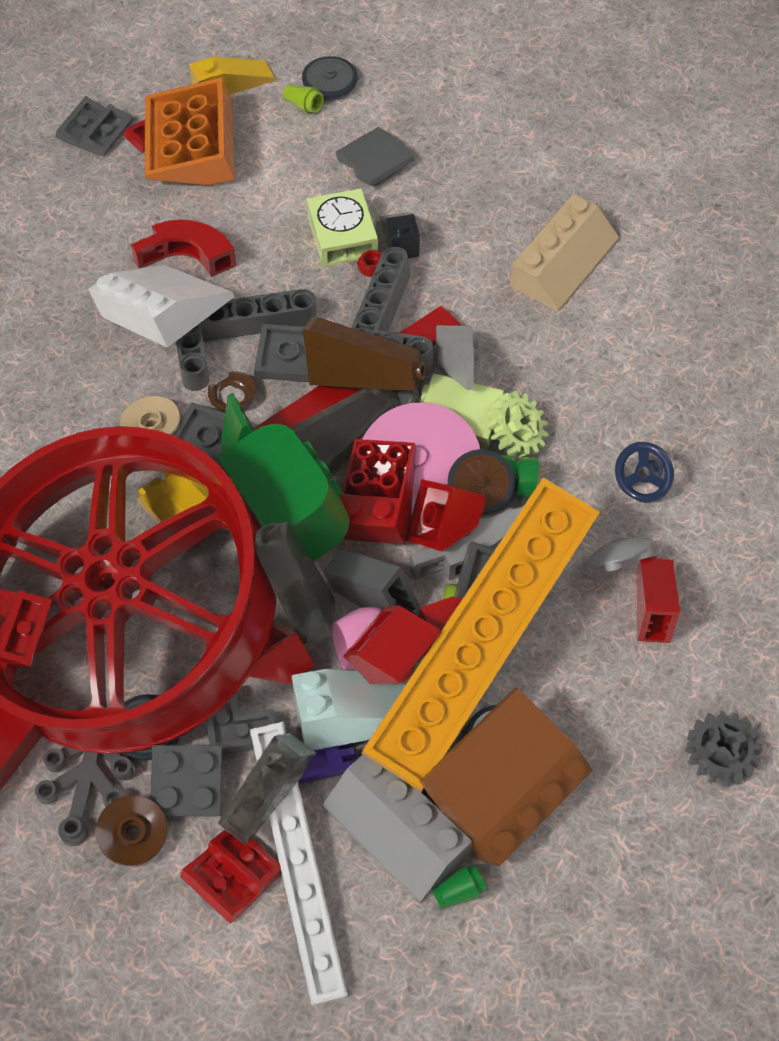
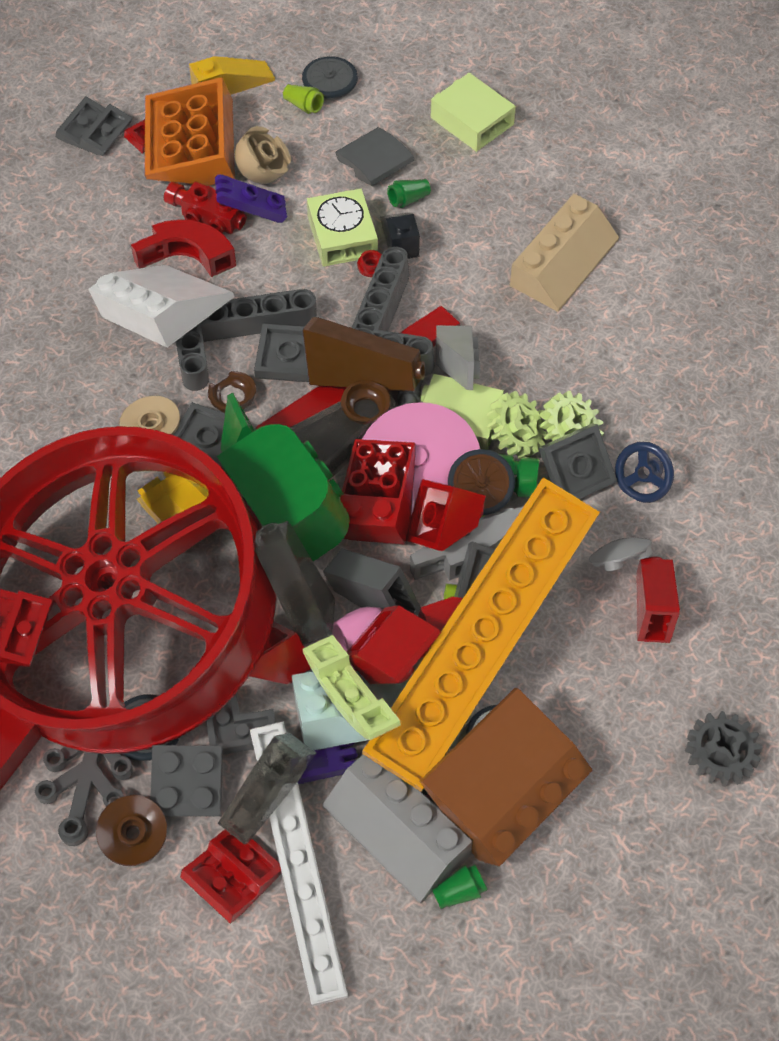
(201, 205): none -> red brick
(250, 199): none -> dark purple hinge
(261, 156): none -> tan cylinder
(348, 691): none -> yellowish green slope
(365, 390): none -> reddish brown piece
(405, 192): none -> green cone
(472, 111): none -> yellowish green brick
(567, 414): none -> yellowish green gear
(579, 462): none -> dark grey plate

